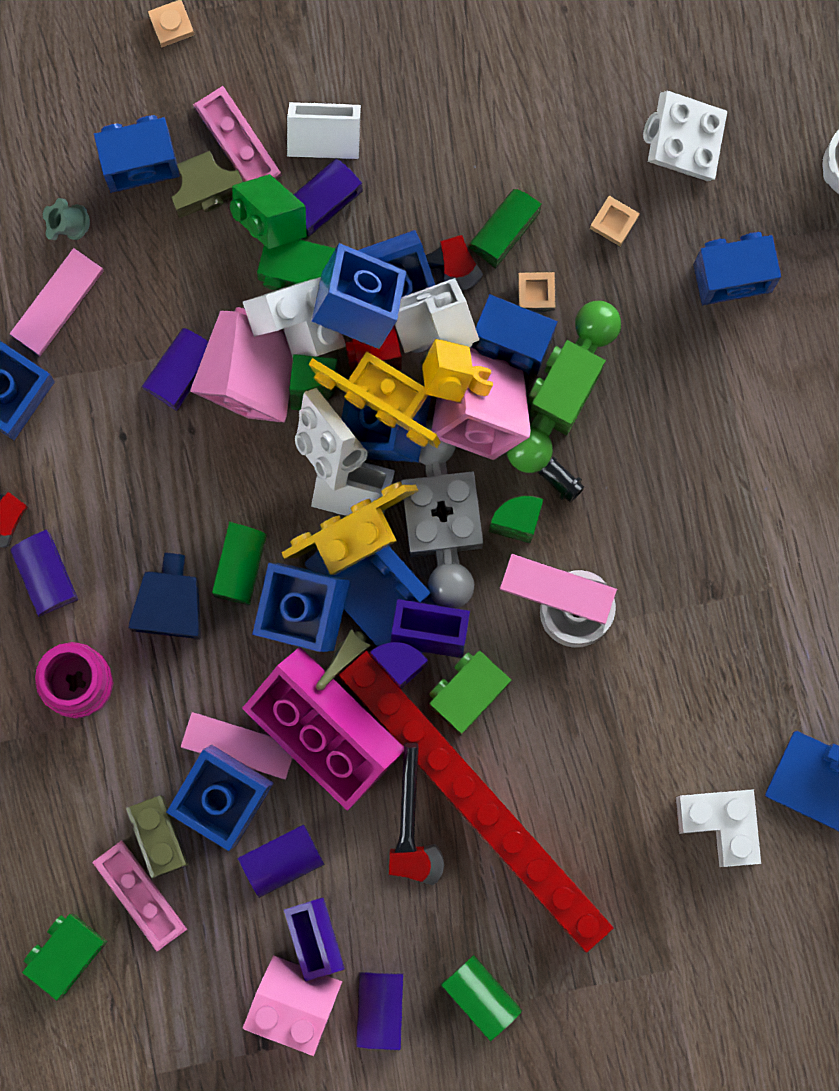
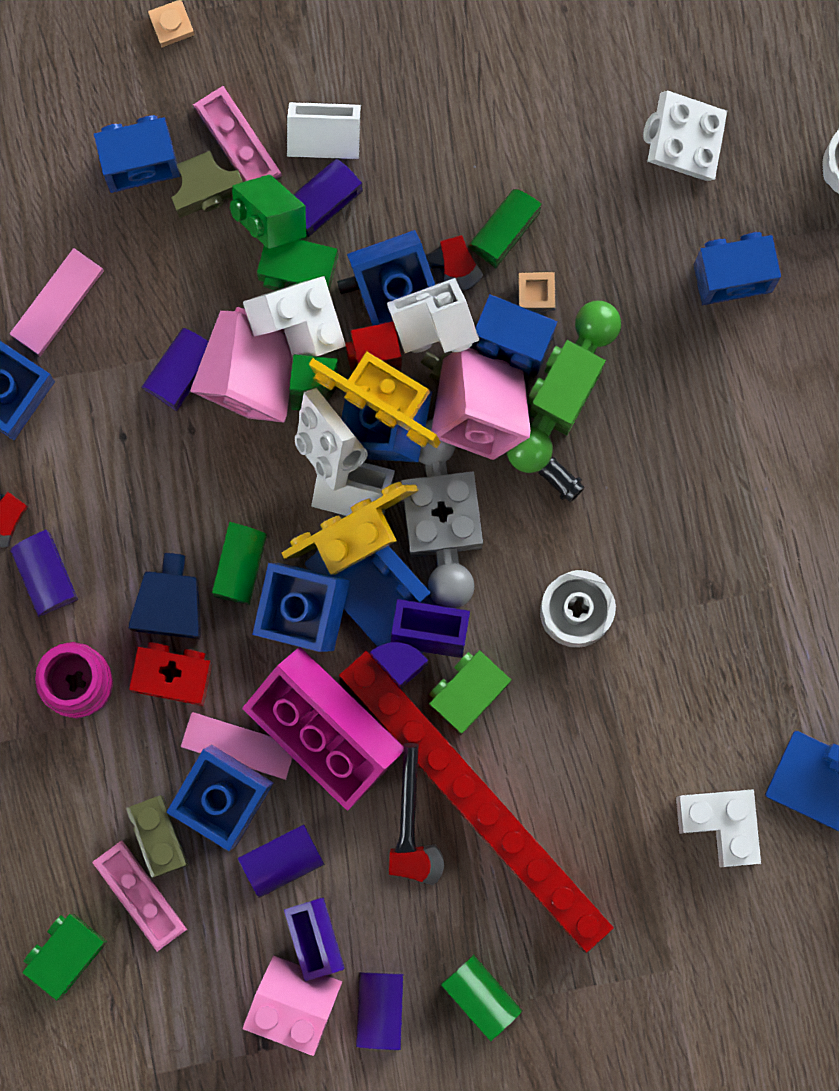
(66, 220): sand green brick -> none
(150, 681): none -> red brick
(344, 656): olive piece -> none
(359, 296): blue brick -> none
(450, 372): yellow brick -> none
(517, 518): green brick -> none
(558, 589): bright pink tile -> none
(614, 221): light nougat plate -> none

